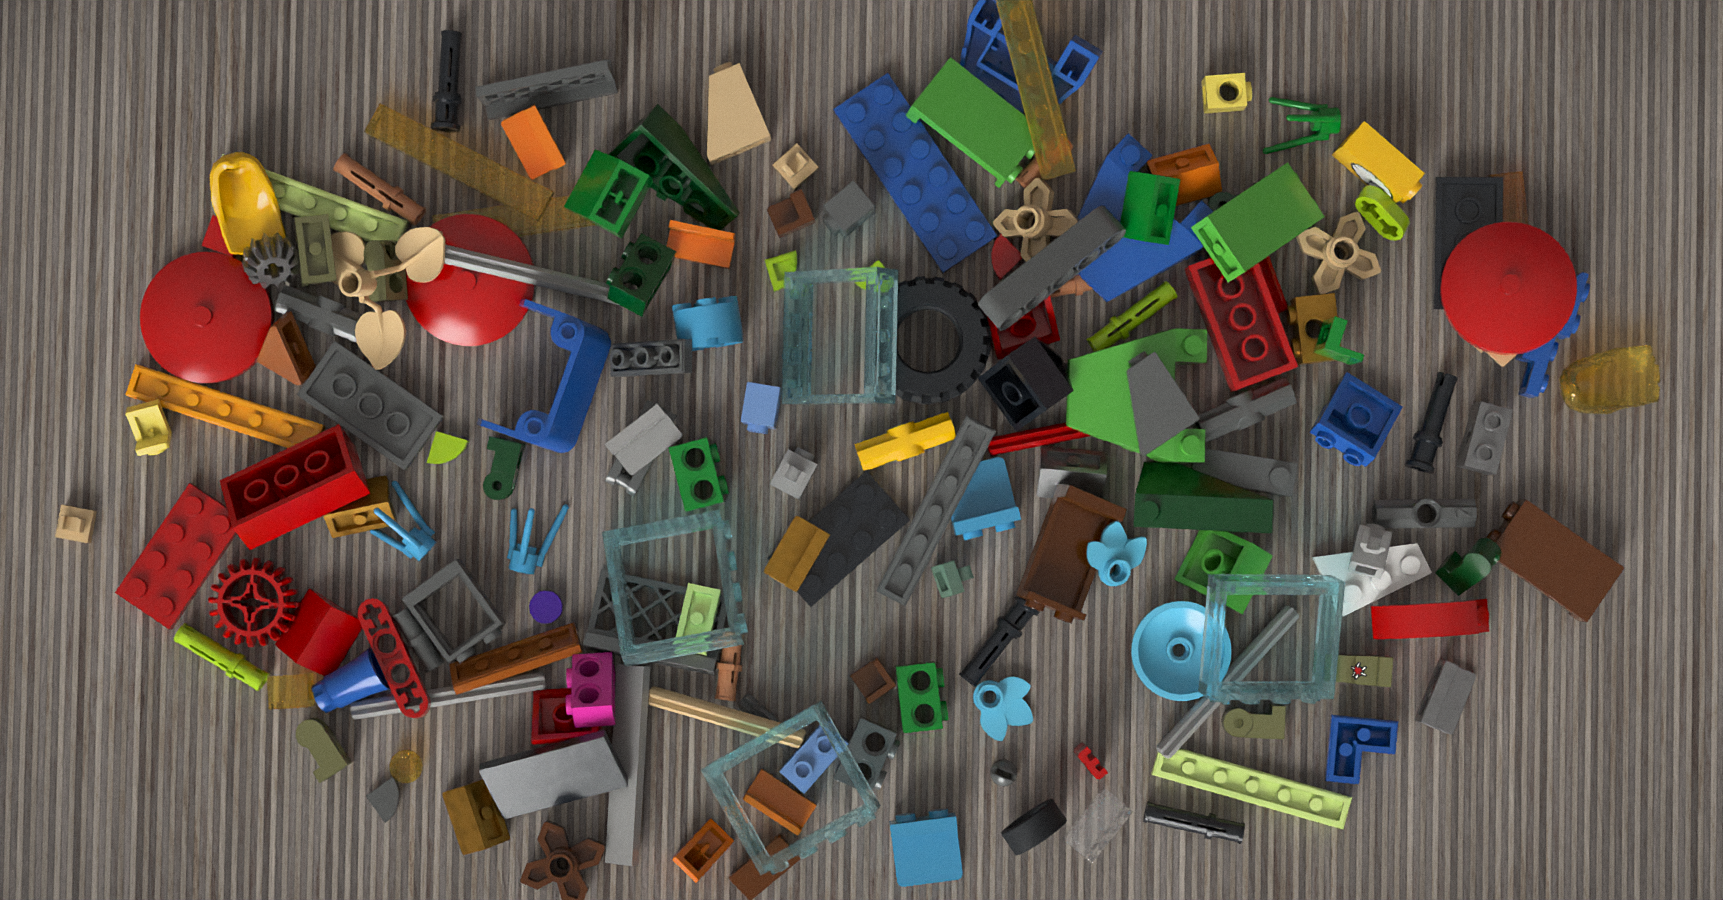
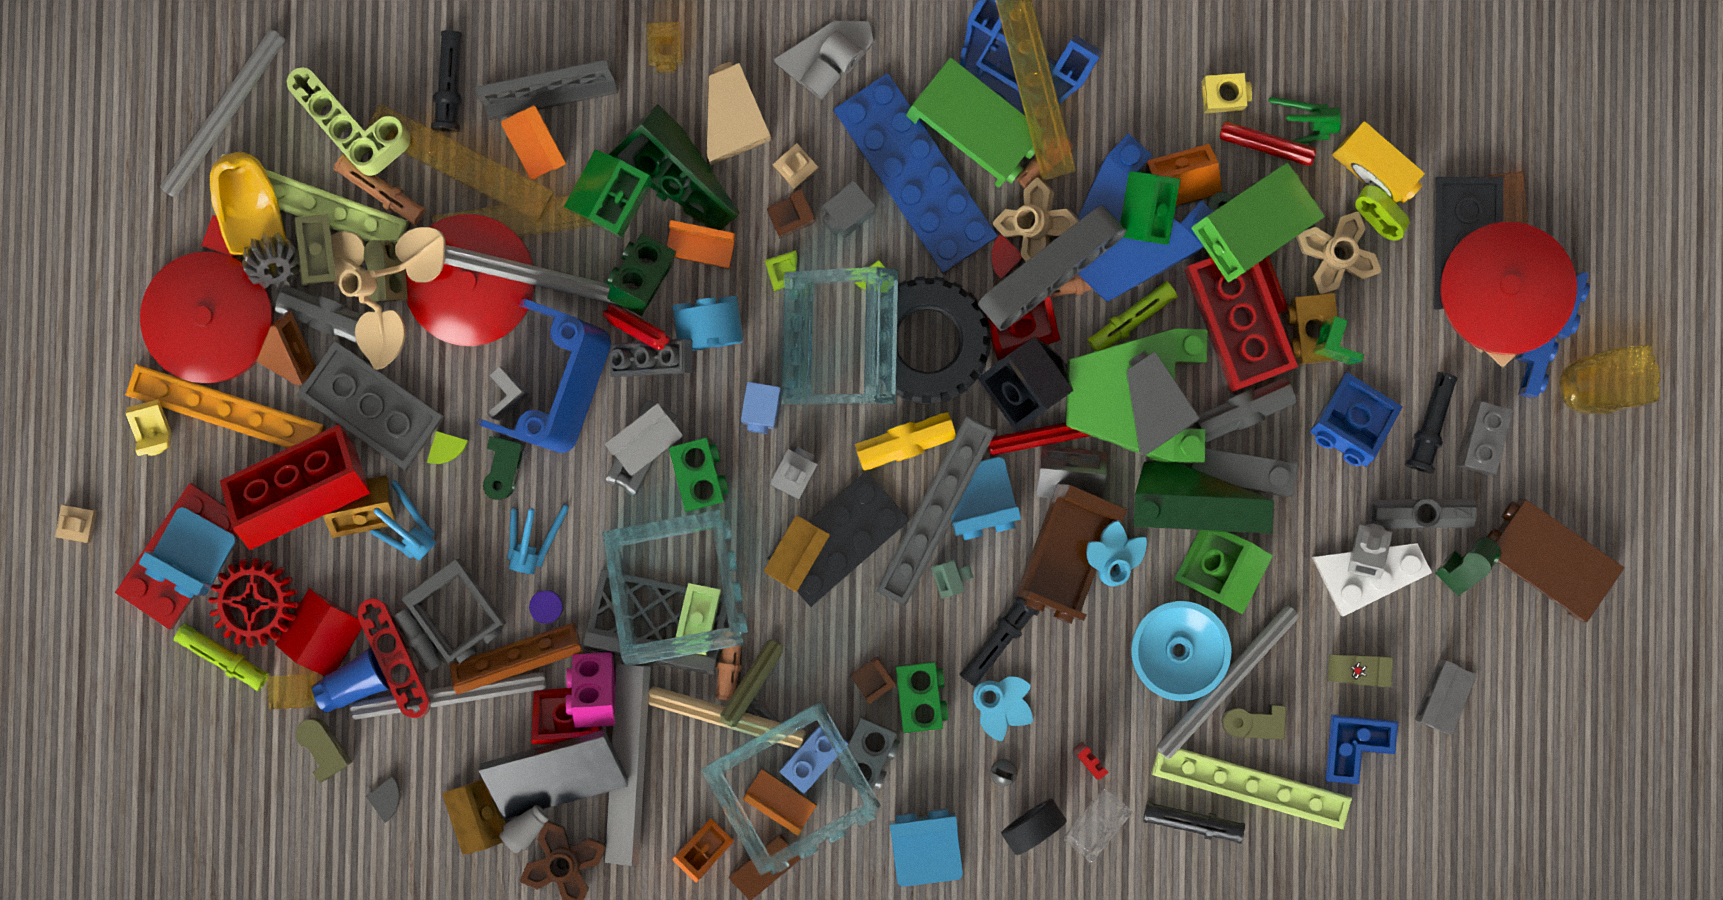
(189, 553): none -> dark azure bracket
(222, 113): none -> light grey axle
(339, 119): none -> yellowish green beam
(406, 766): clear yellow plate -> none
(513, 390): none -> light grey panel
(522, 830): none -> light grey cone
(636, 326): none -> red axle
(664, 34): none -> clear yellow brick
(751, 683): none -> olive axle
(827, 55): none -> light grey panel
(1267, 143): none -> red axle
(1326, 643): clear light blue window -> none
(1430, 619): red arch -> none

